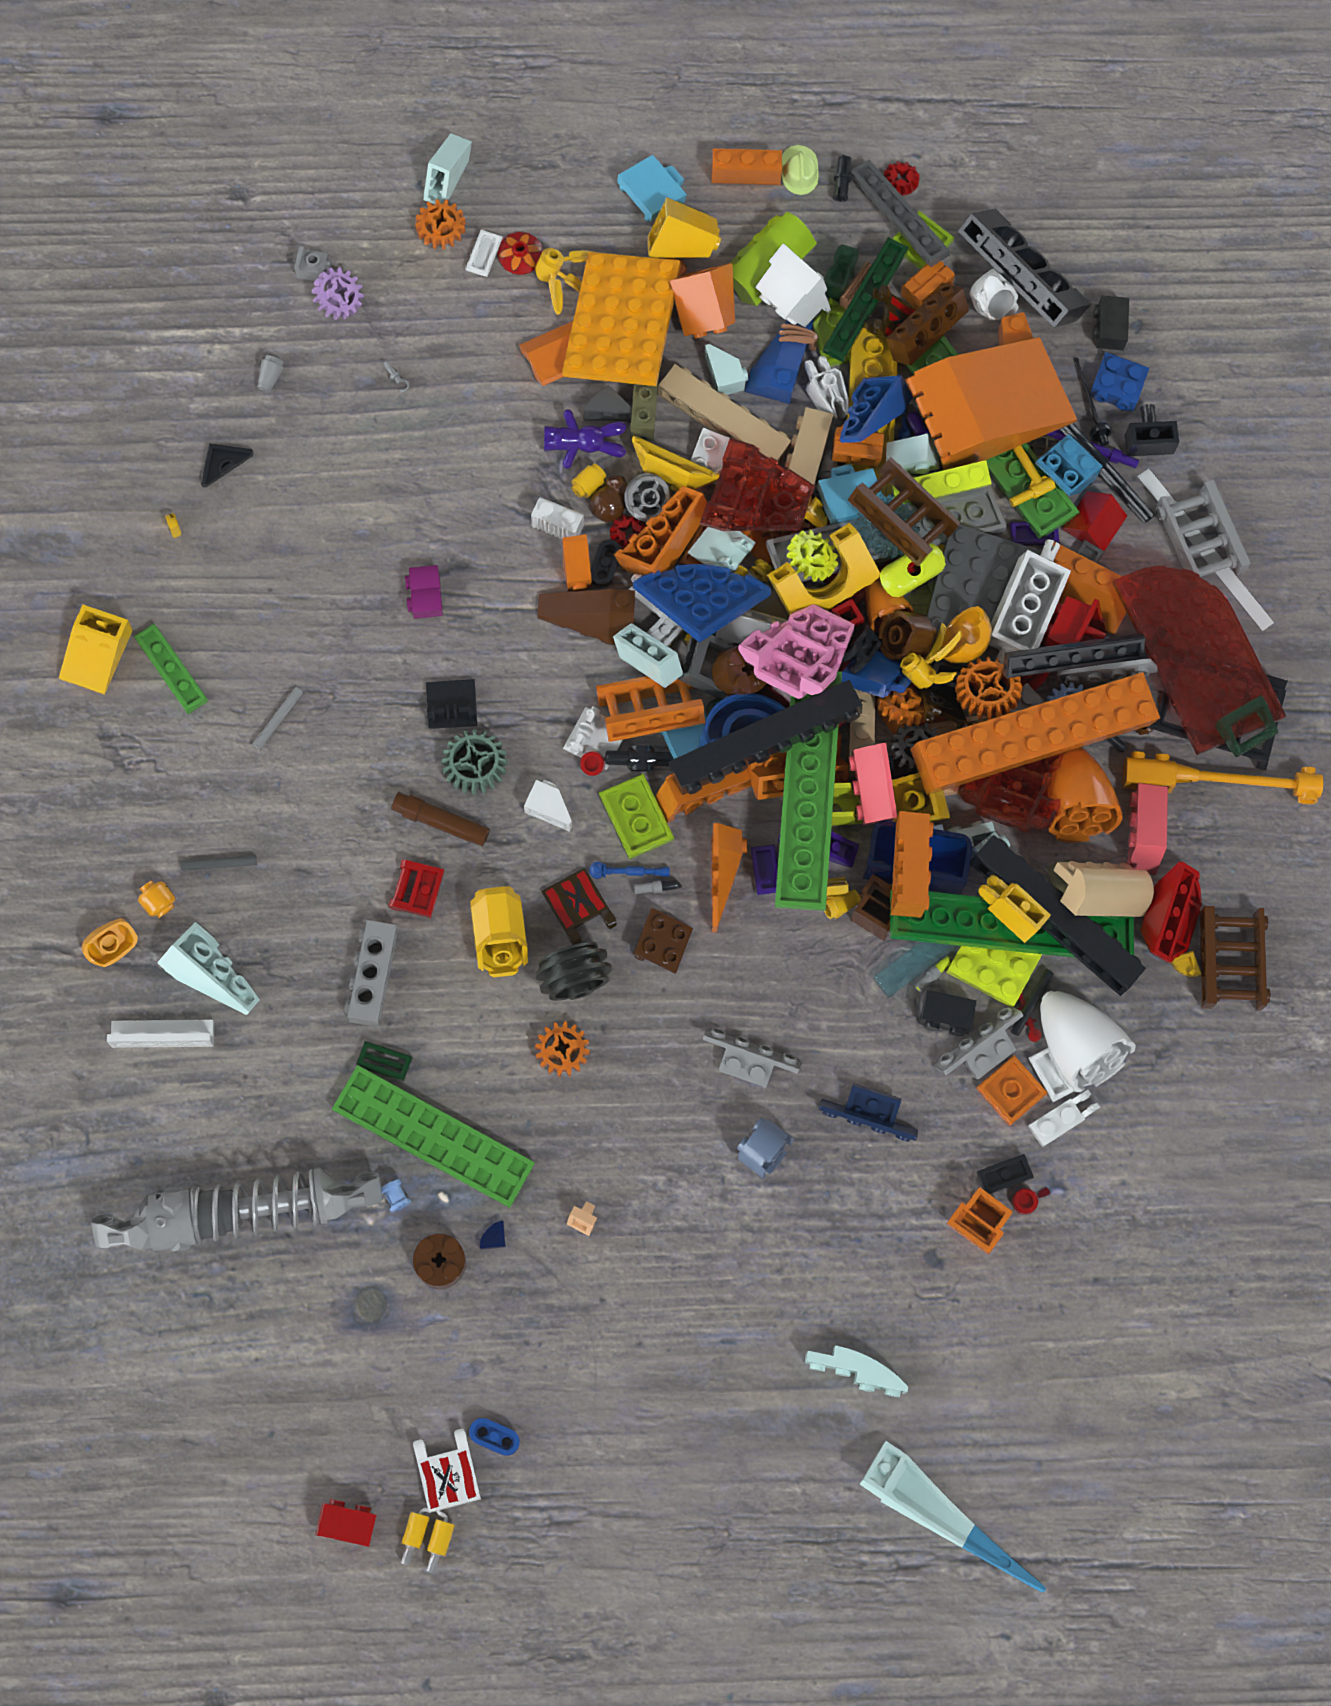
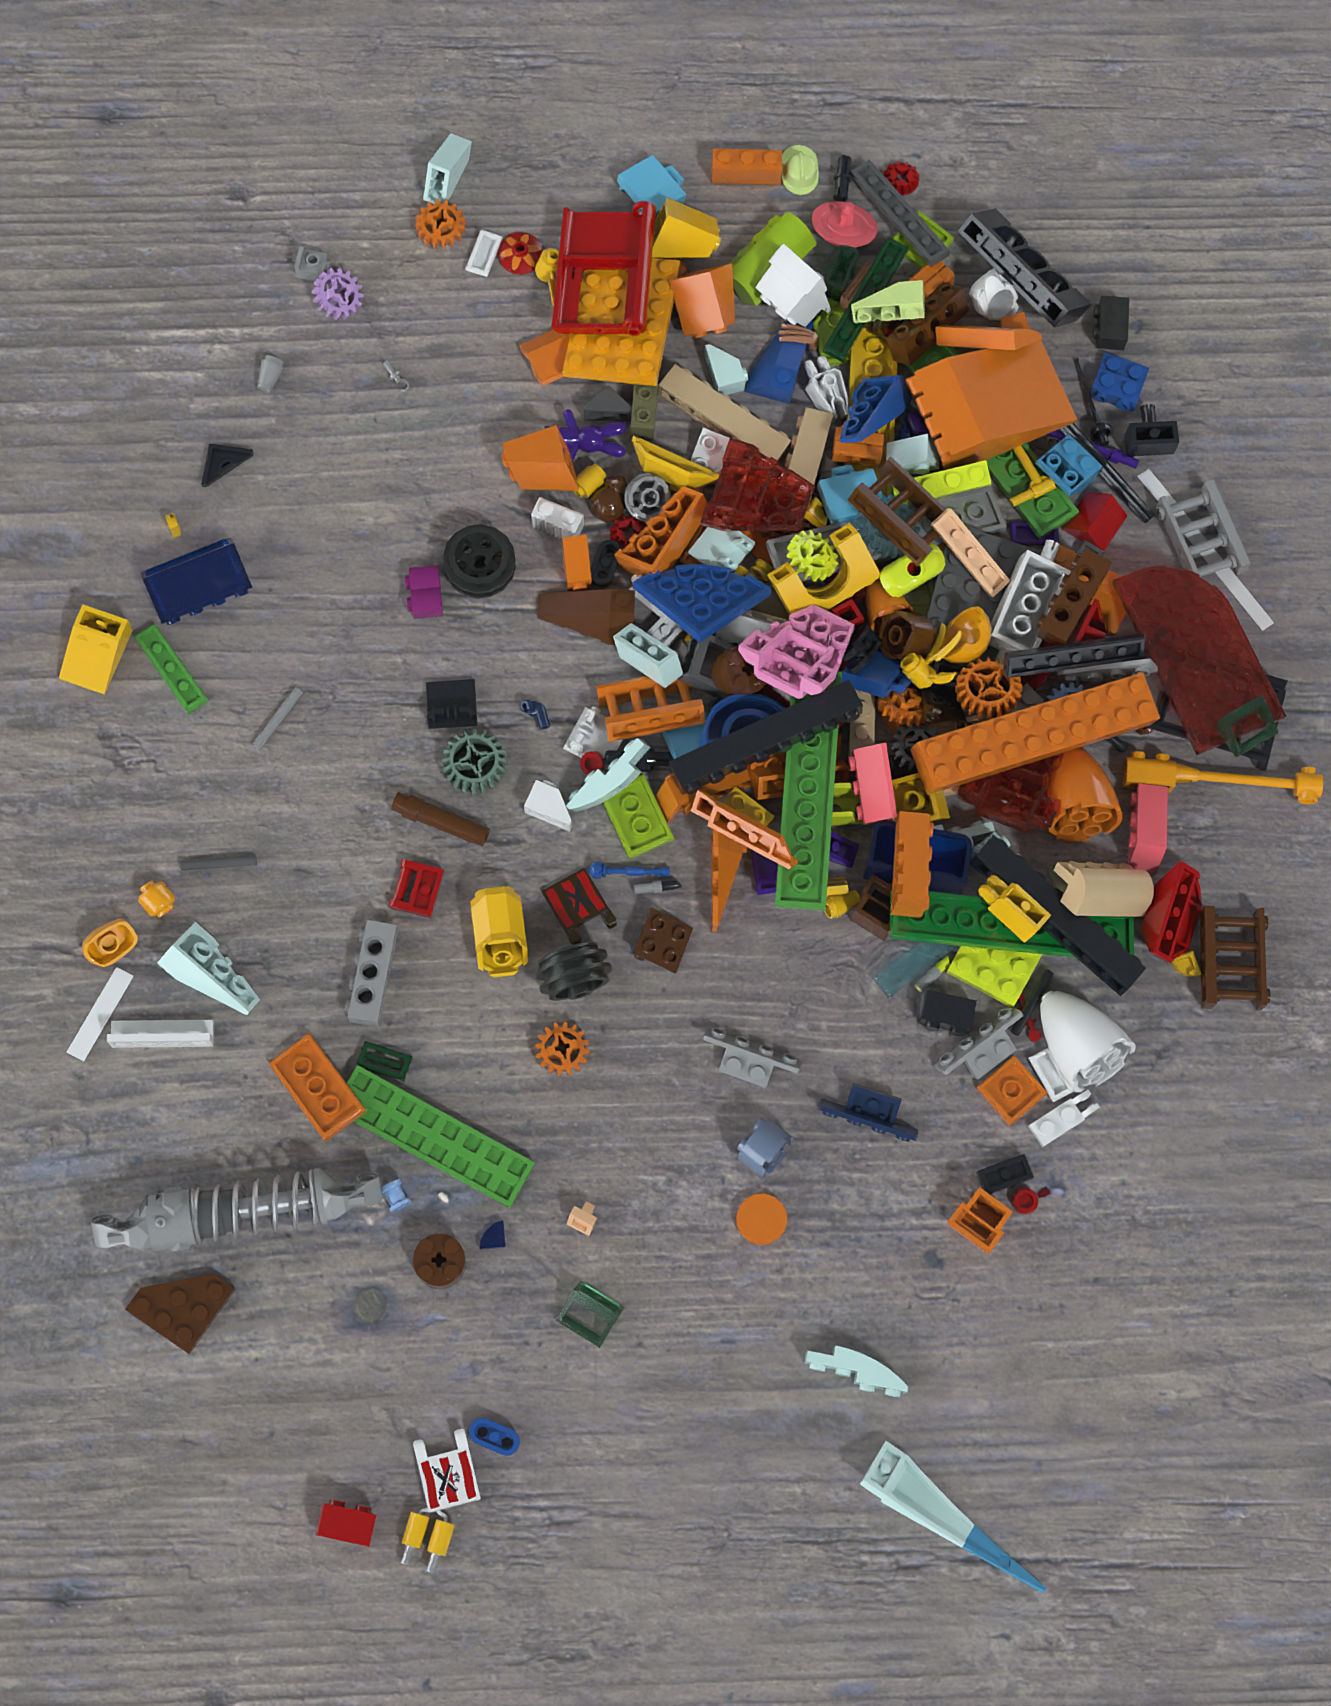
(100, 1014): none -> white sticker
(181, 1307): none -> reddish brown plate
(196, 581): none -> clear blue windscreen
(317, 1087): none -> orange tile
(479, 581): none -> pearl dark grey wheel
(537, 711): none -> dark blue arm
(540, 461): none -> orange slope
(597, 1304): none -> clear green tile
(602, 785): none -> light aqua slope
(604, 243): none -> red piece
(743, 829): none -> orange wedge
(747, 806): none -> yellow brick
(761, 1219): none -> orange tile
(844, 224): none -> coral piece
(895, 302): none -> yellowish green slope
(970, 552): none -> light nougat plate
(985, 337): none -> orange slope
(1095, 569): none -> reddish brown brick

